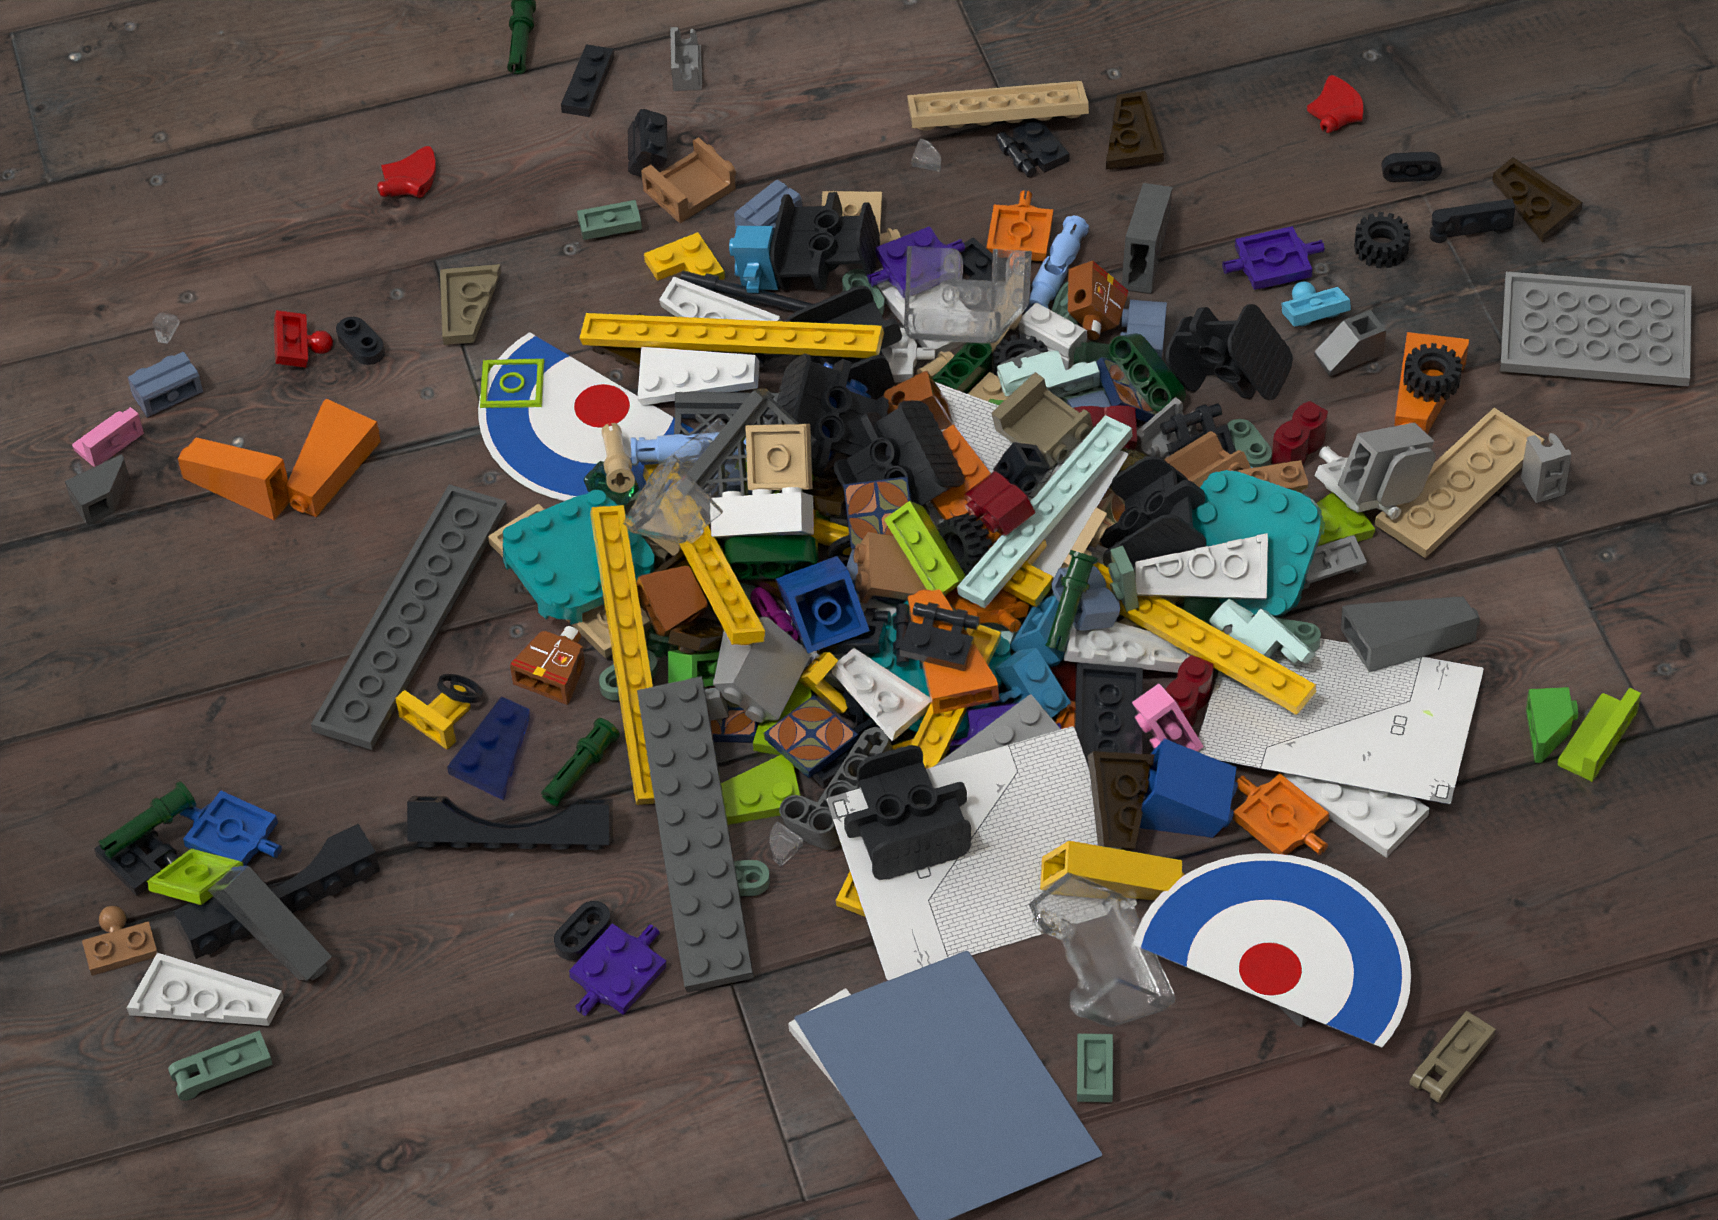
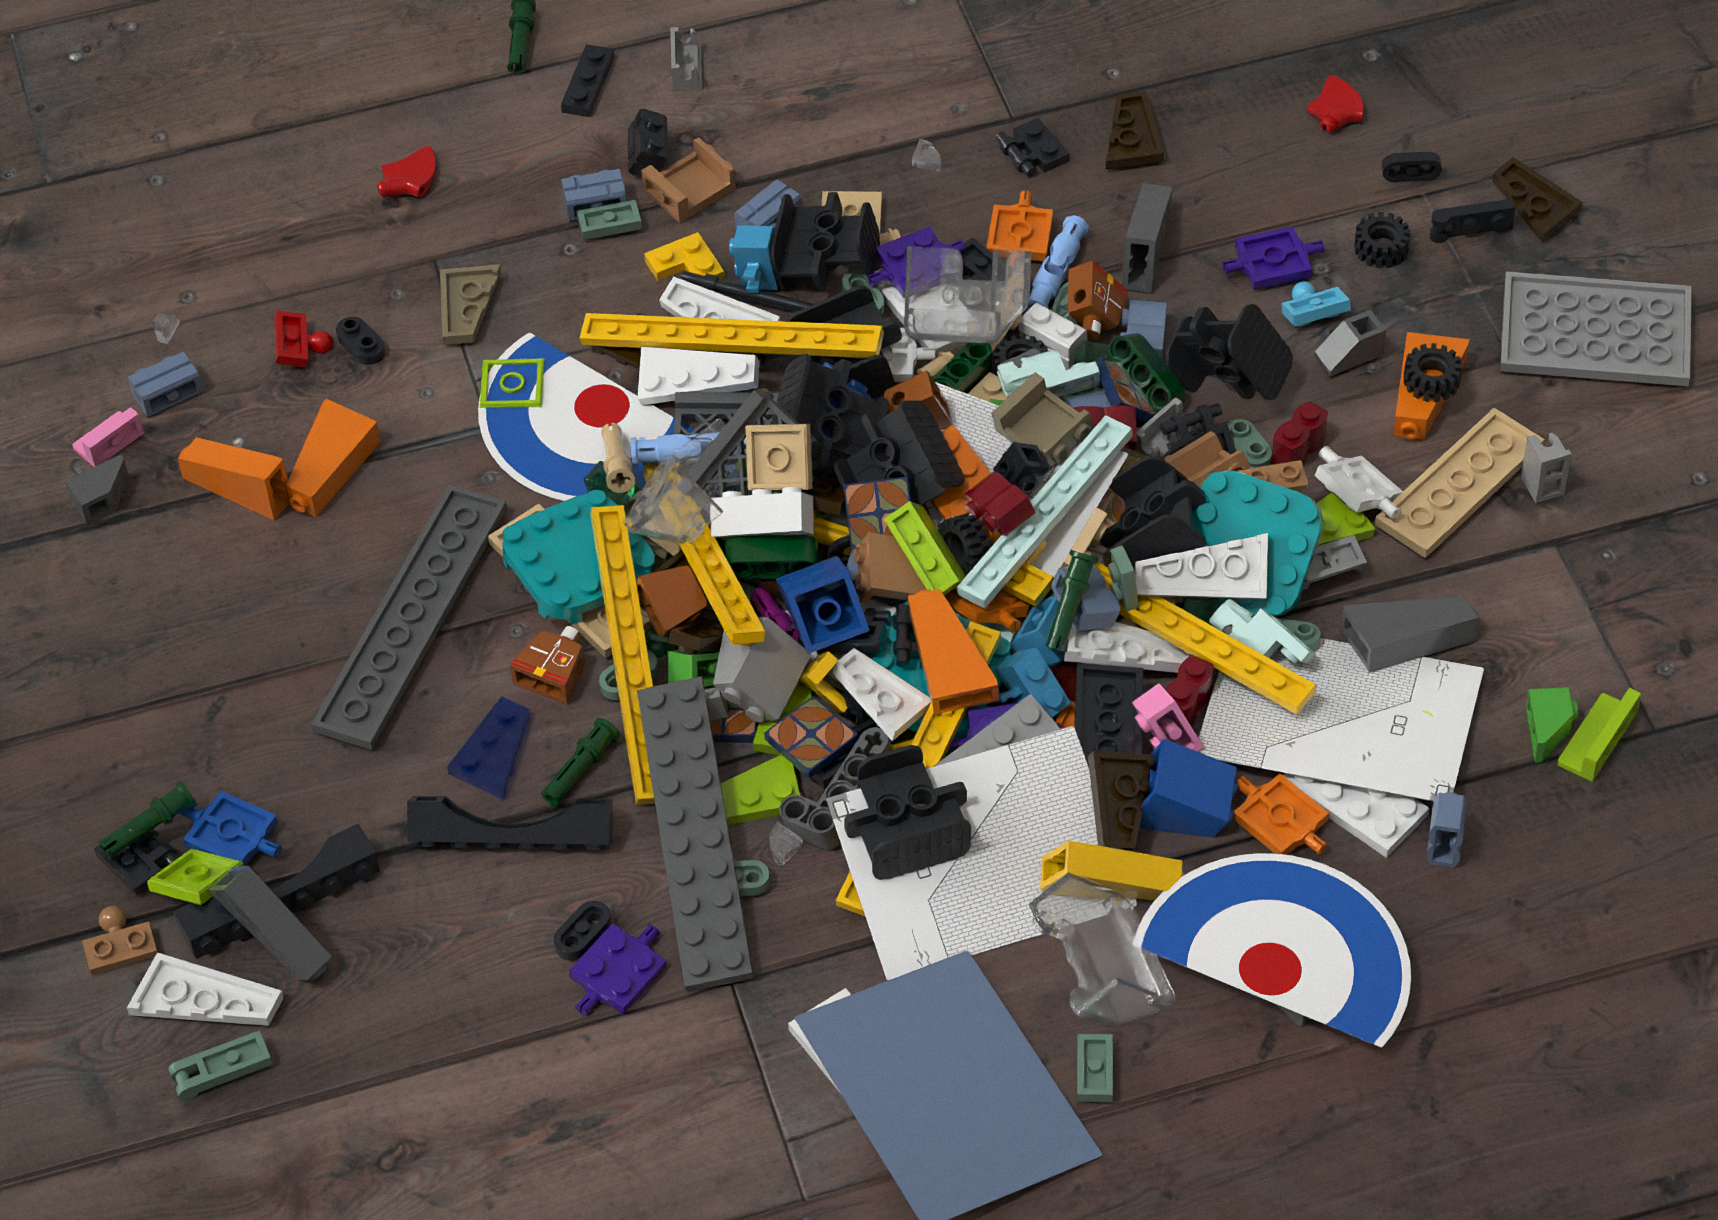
(443, 712): yellow piece -> none
(592, 191): none -> sand blue brick
(937, 645): black plate -> none
(998, 104): tan plate -> none
(1388, 465): light grey brick -> none
(1446, 829): none -> sand blue brick
(1453, 1056): dark tan plate -> none

